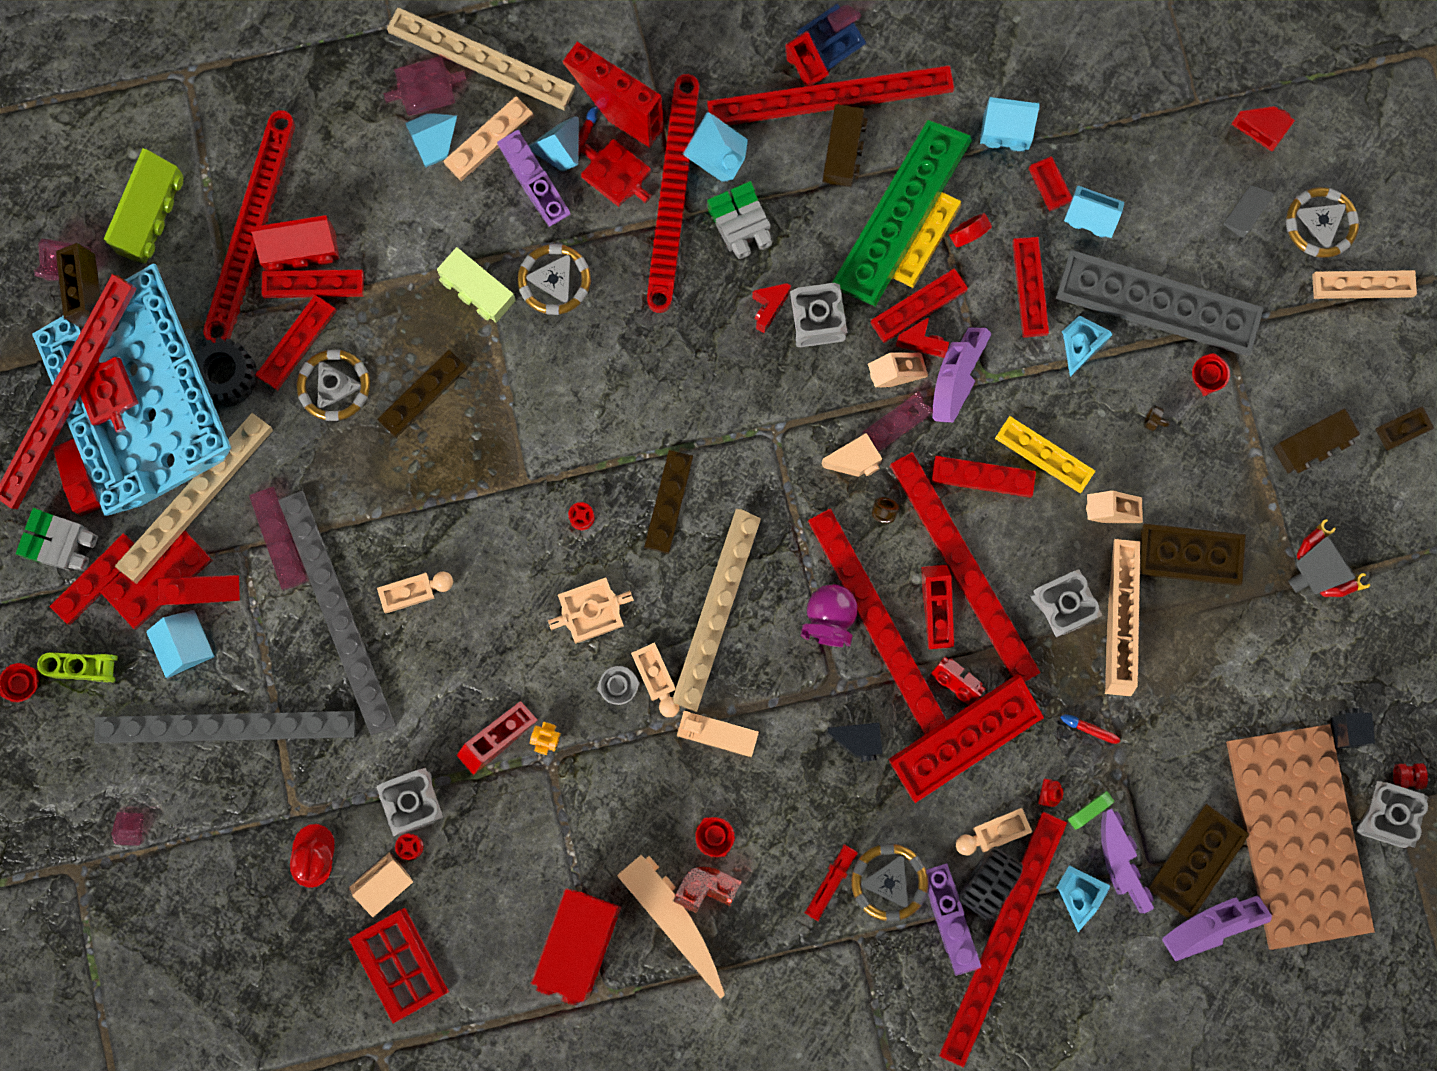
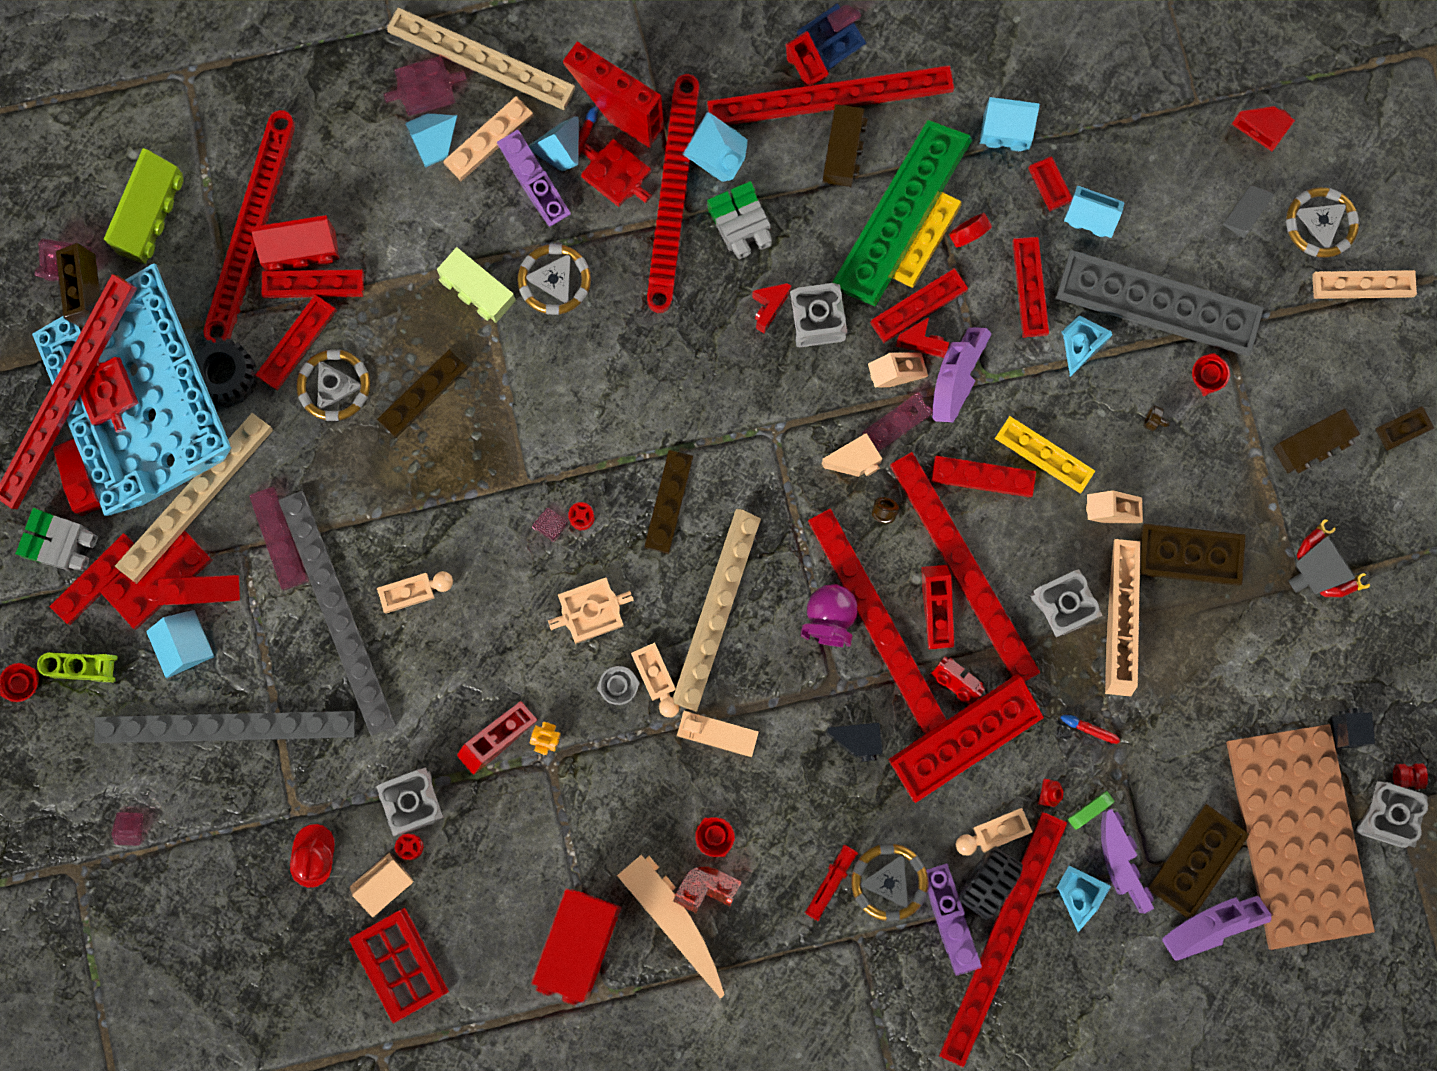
(550, 524): none -> clear pink slope

